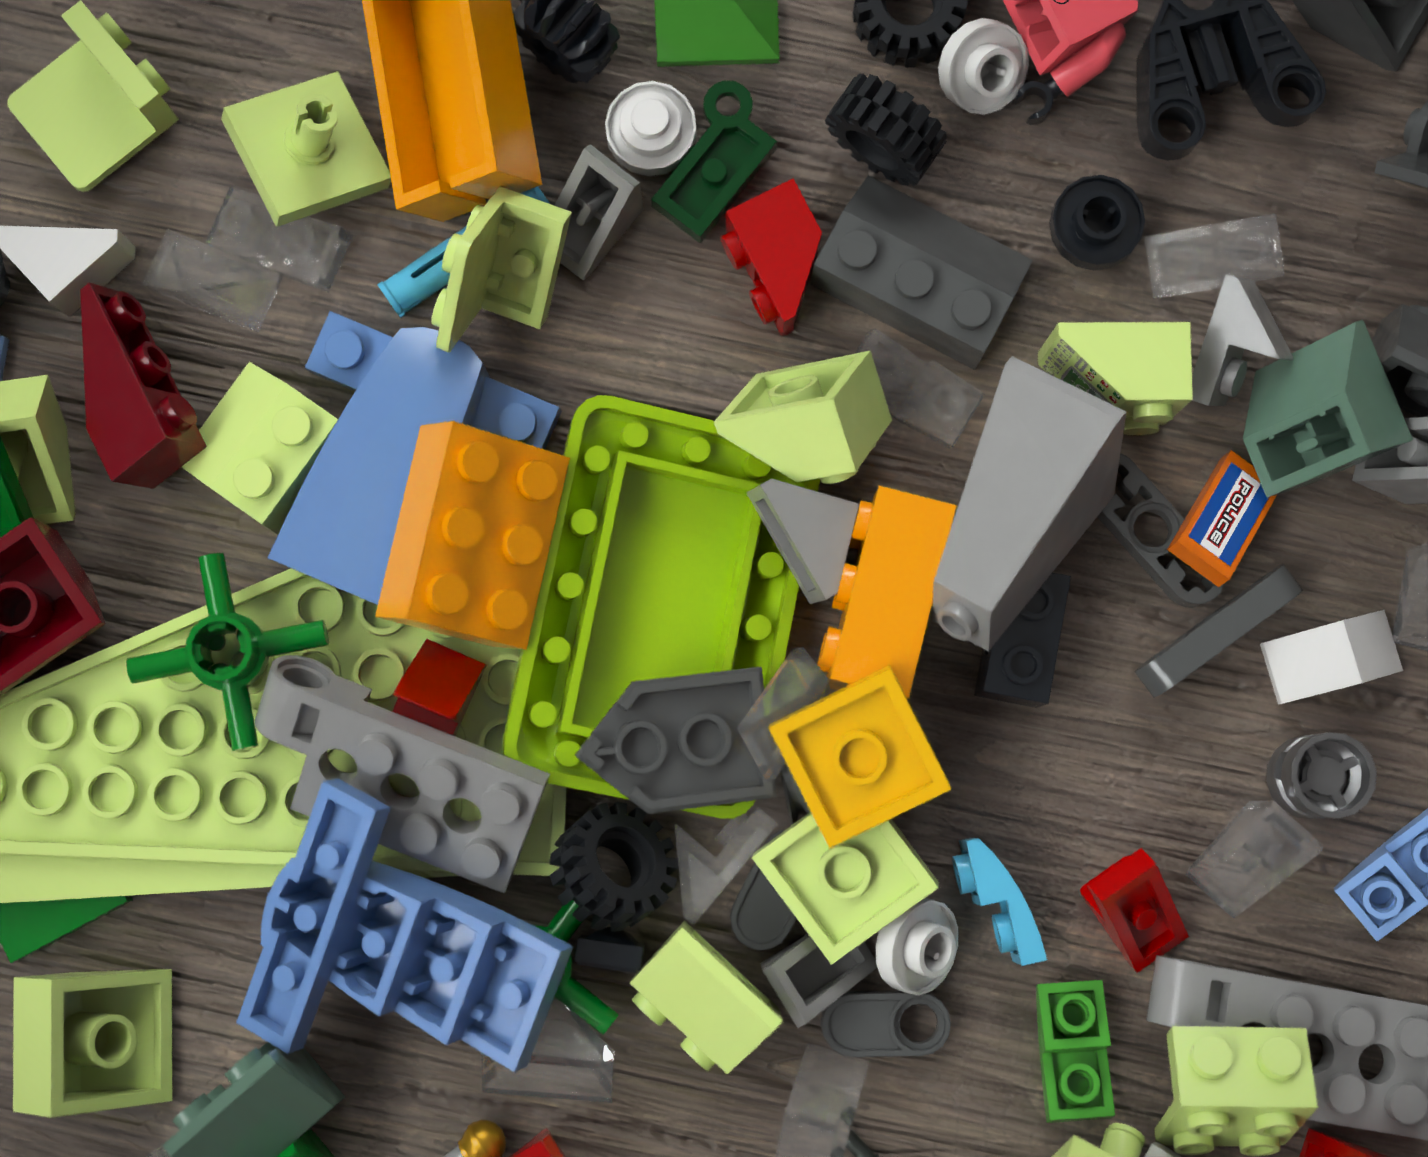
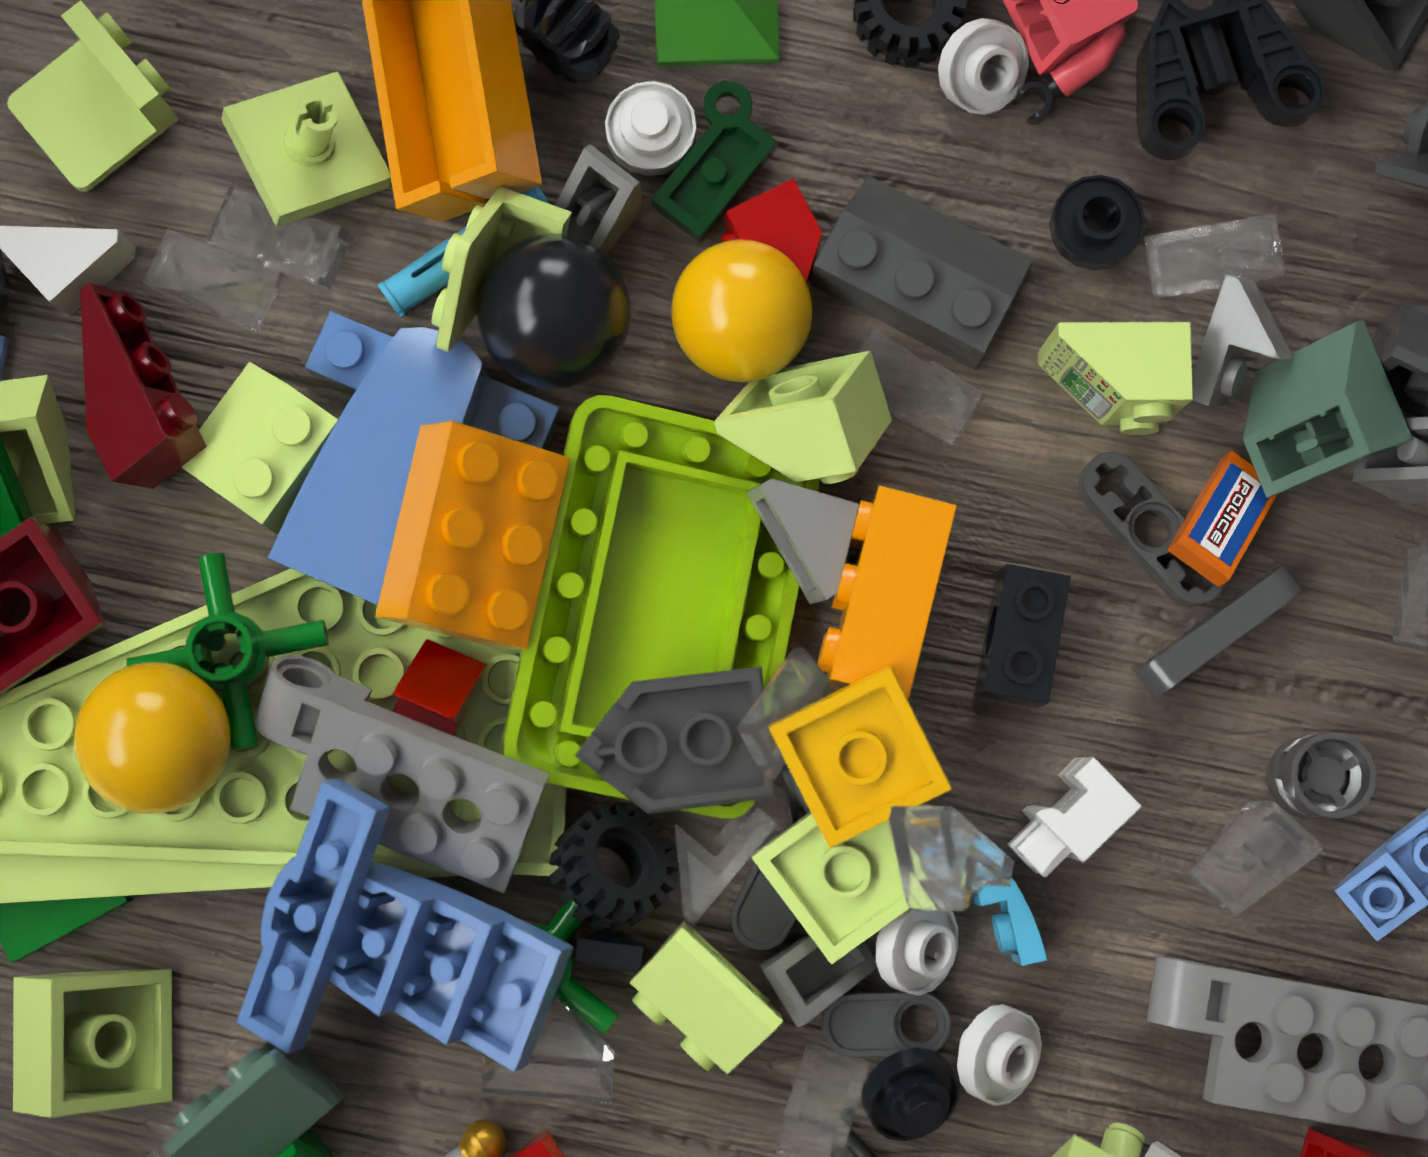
(152, 737): none -> yellow piece
(553, 311): none -> black piece
(741, 311): none -> yellow piece
(886, 129): black tyre -> none
(910, 1094): none -> black plate
(944, 858): none -> clear slope
(999, 1054): none -> white plate
(1028, 498): light grey slope -> none
(1074, 1051): bright green slope -> none
(1077, 822): none -> white hips
(1136, 909): red slope -> none
(1237, 1088): yellowish green bracket -> none
(1331, 657): white slope -> none

